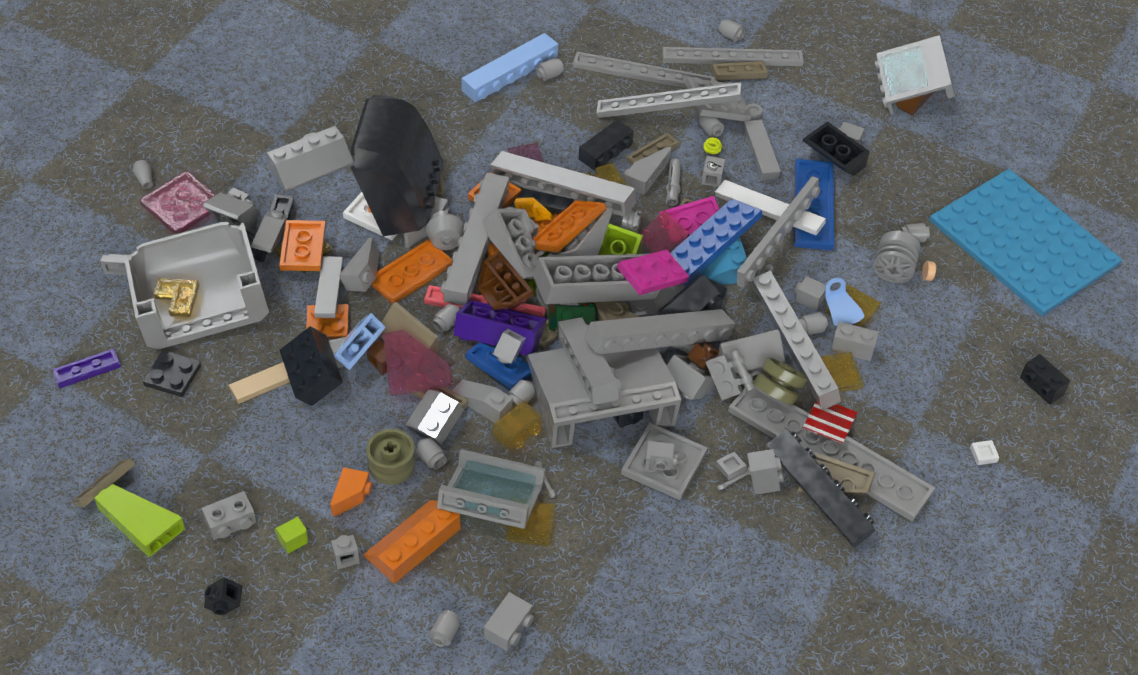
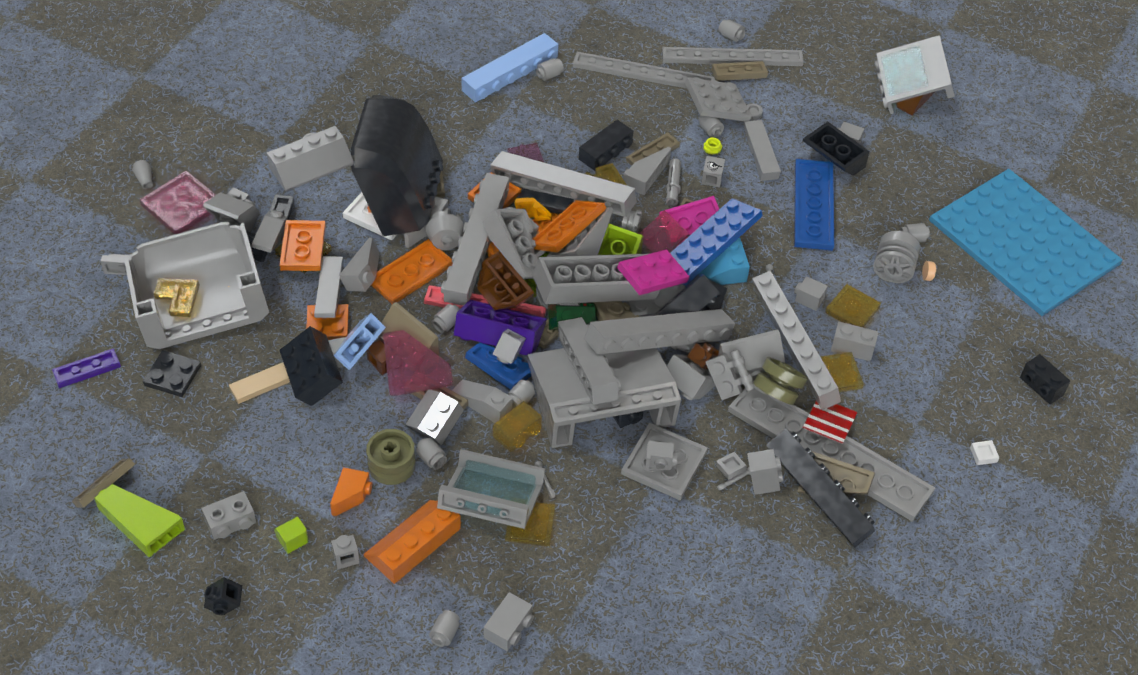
(669, 100): light grey plate -> none
(770, 207): white tile -> none
(776, 234): light grey plate -> none
(814, 323): light grey brick -> none
(841, 305): light blue piece -> none

